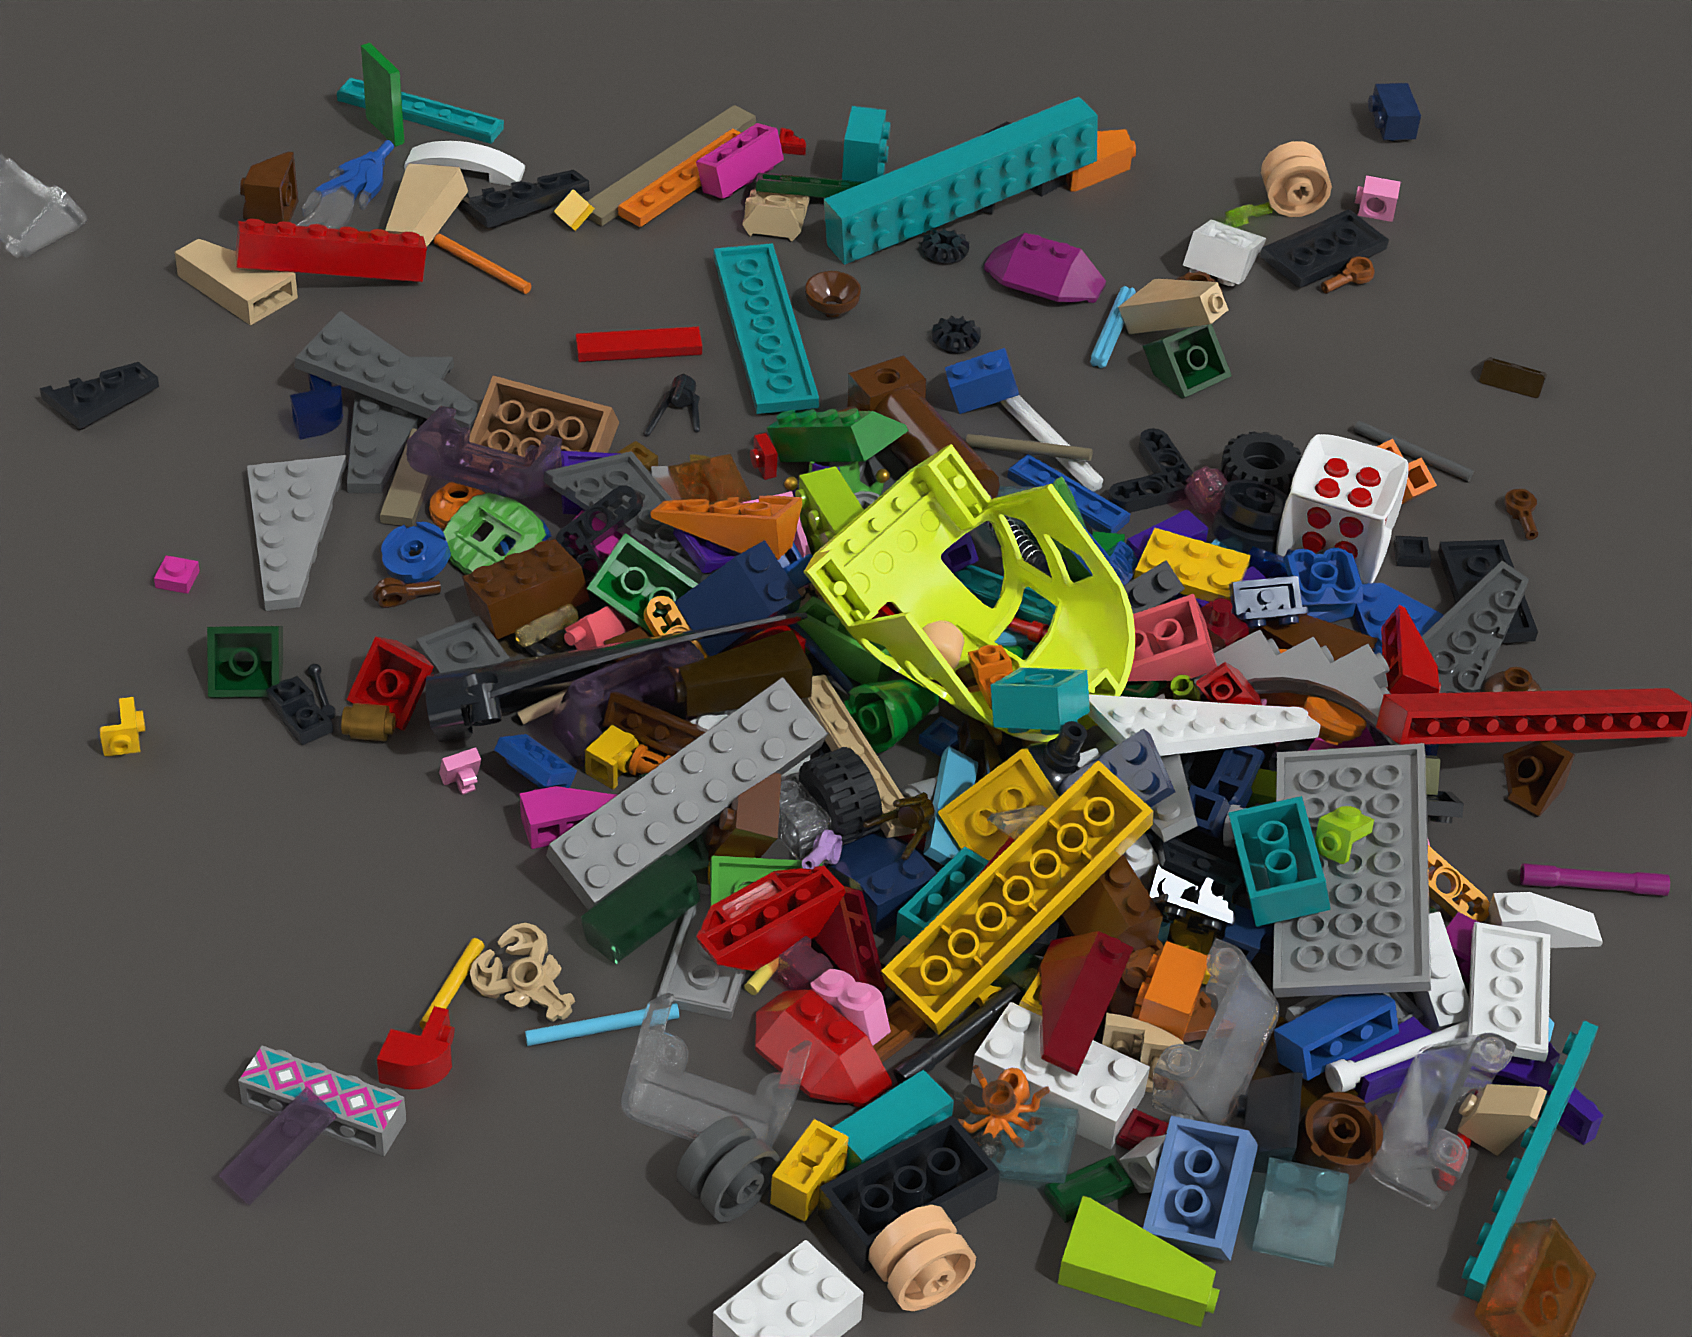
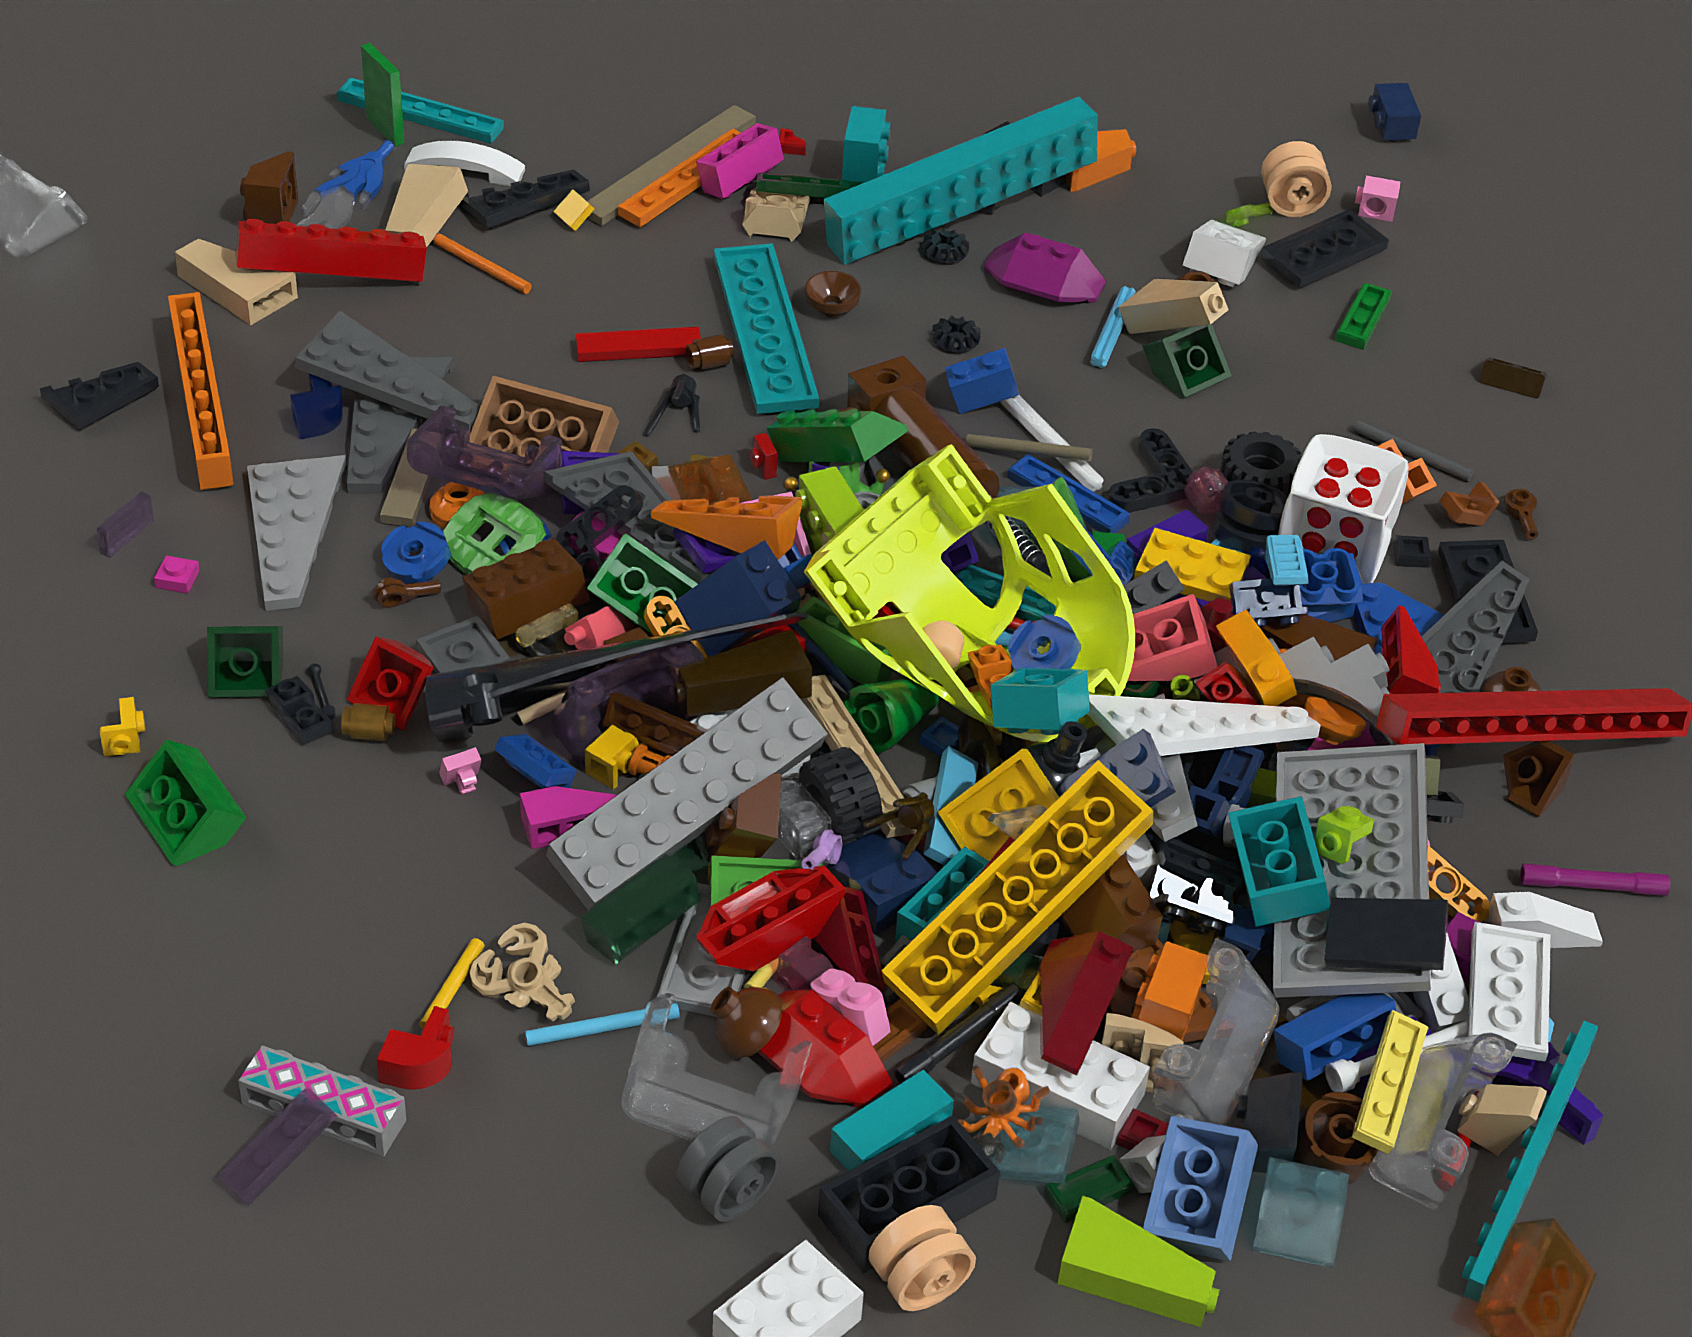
(125, 524): none -> clear purple tile
(184, 803): none -> green slope
(200, 391): none -> orange brick
(709, 352): none -> reddish brown brick
(746, 1019): none -> reddish brown piece
(811, 1163): yellow brick -> none
(1051, 629): none -> blue plate
(1257, 659): none -> light orange slope
(1286, 560): none -> medium azure slope
(1358, 270): dark orange plate -> none
(1363, 316): none -> green tile
(1386, 933): none -> black tile
(1390, 1082): none -> light yellow tile
(1470, 508): none -> dark orange bracket

